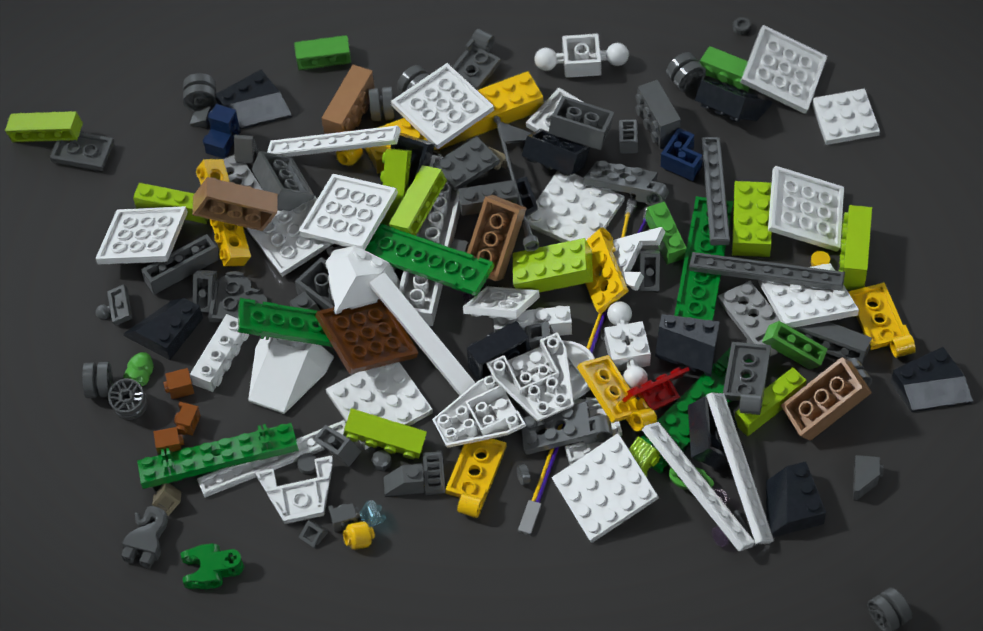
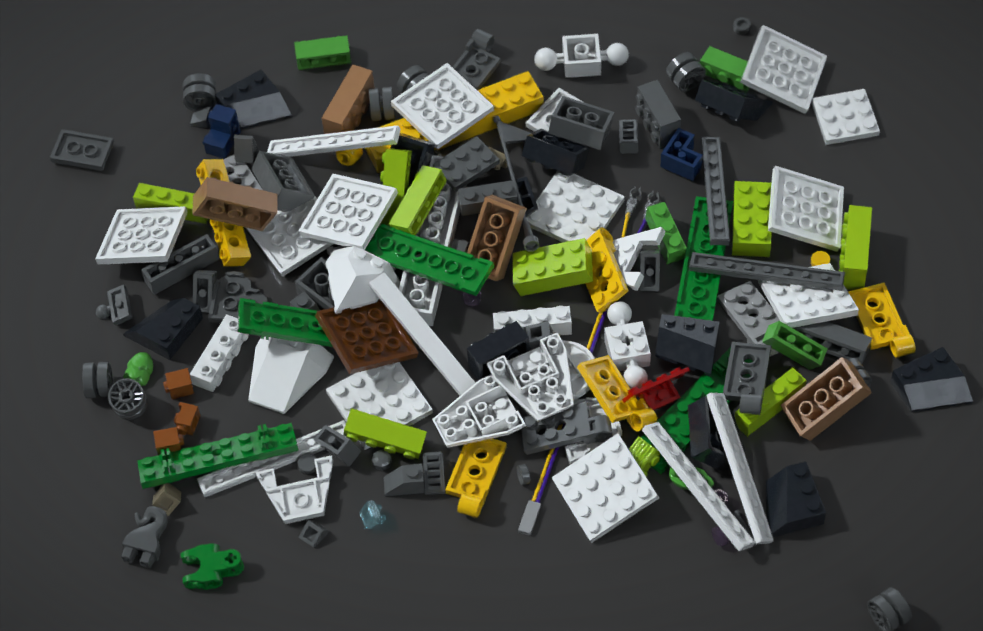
(44, 126): lime brick -> none
(343, 515): dark grey brick -> none
(358, 535): yellow head -> none
(501, 302): white plate -> none
(627, 180): dark grey hinge -> none
(866, 474): dark grey slope -> none

